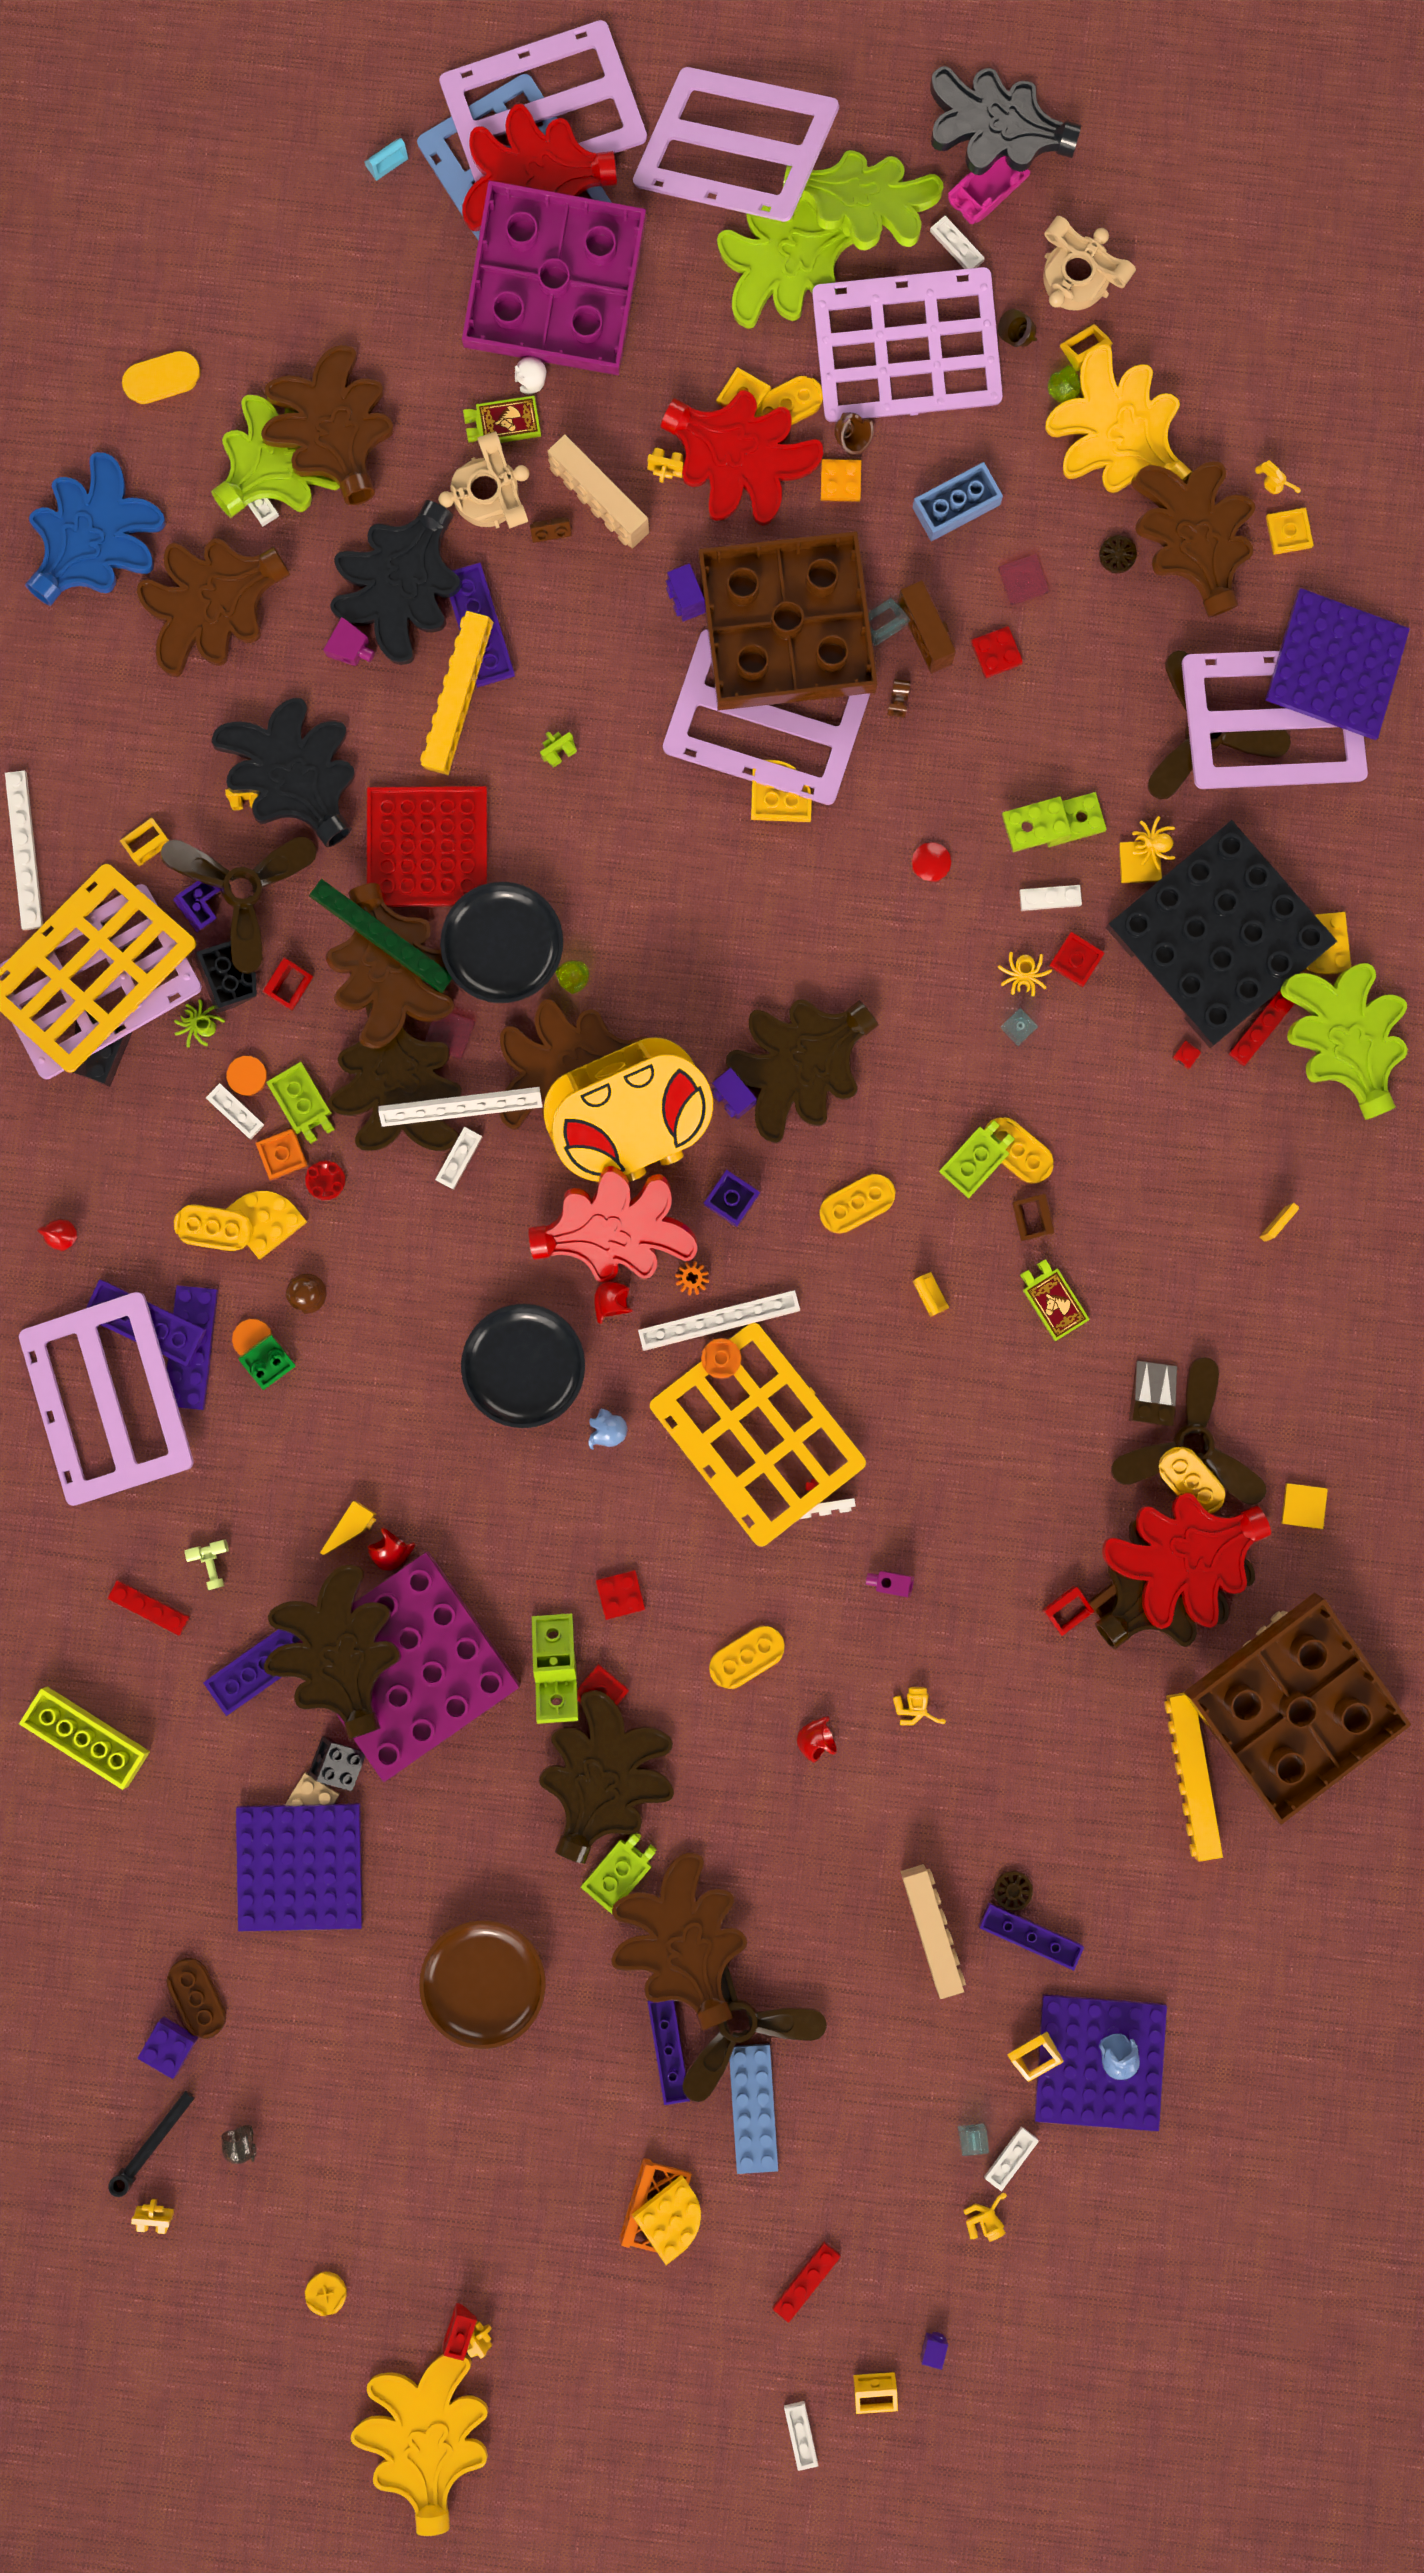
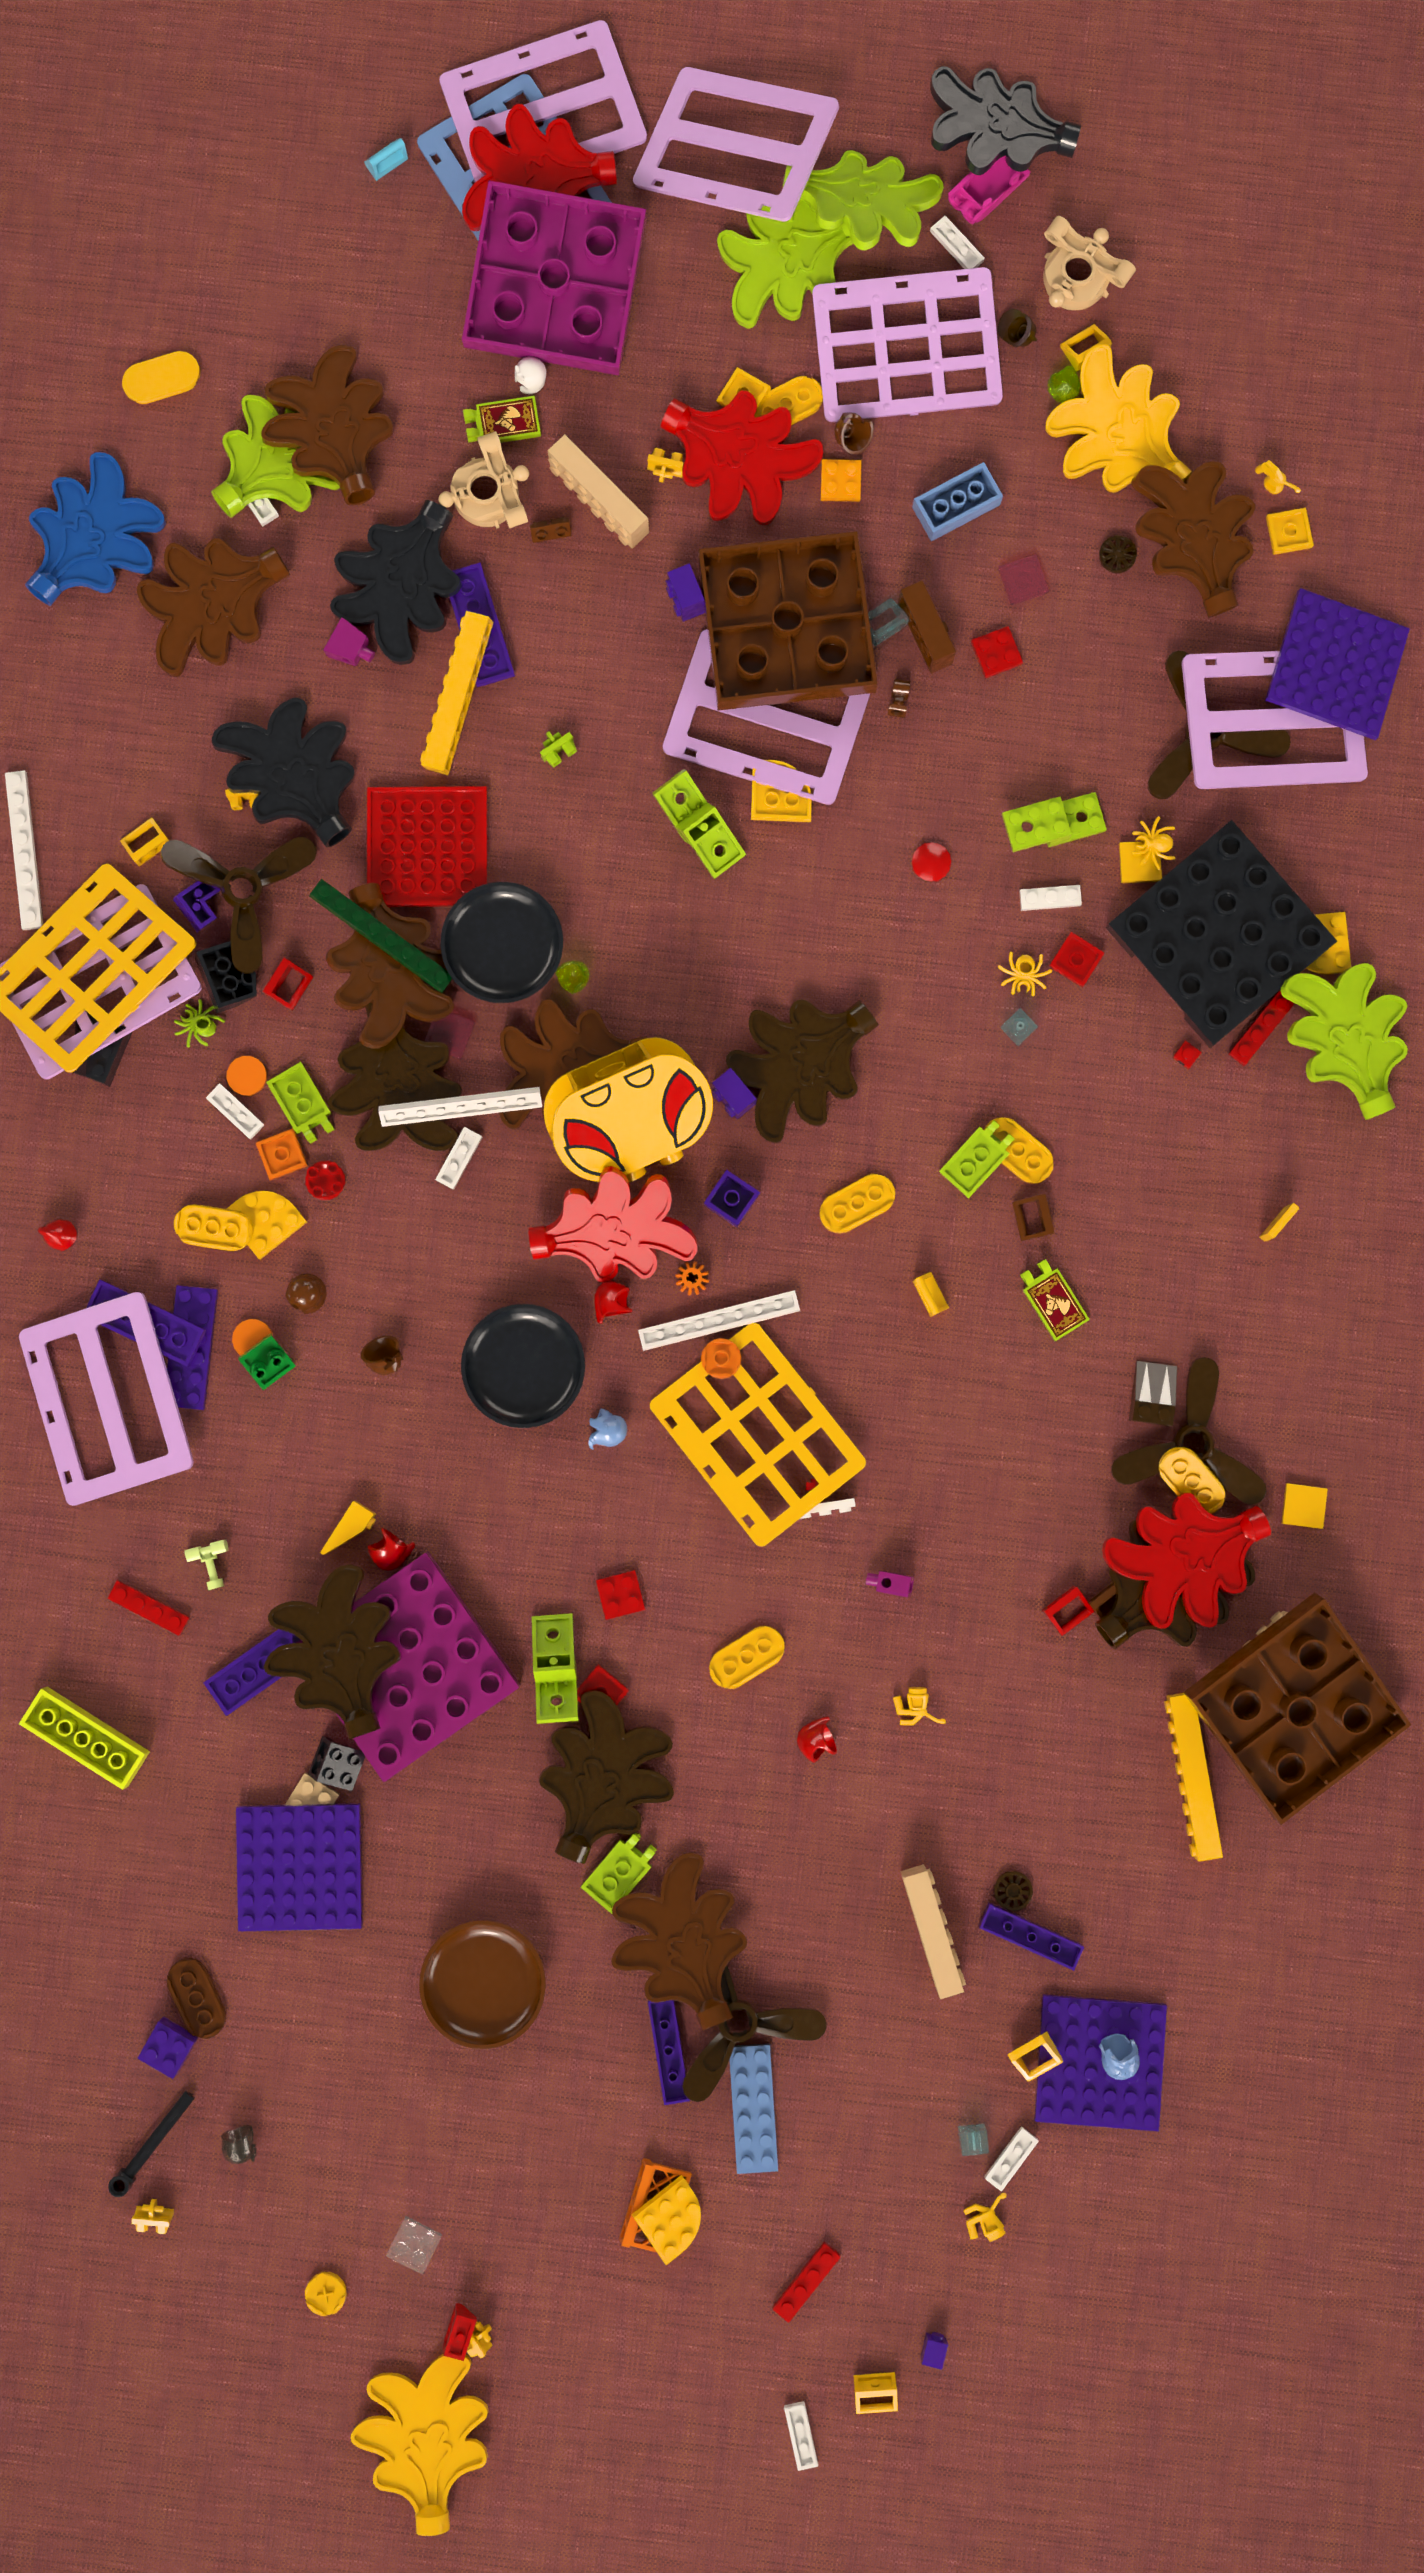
(382, 1355): none -> reddish brown helmet
(414, 2245): none -> clear plate
(699, 823): none -> lime bracket

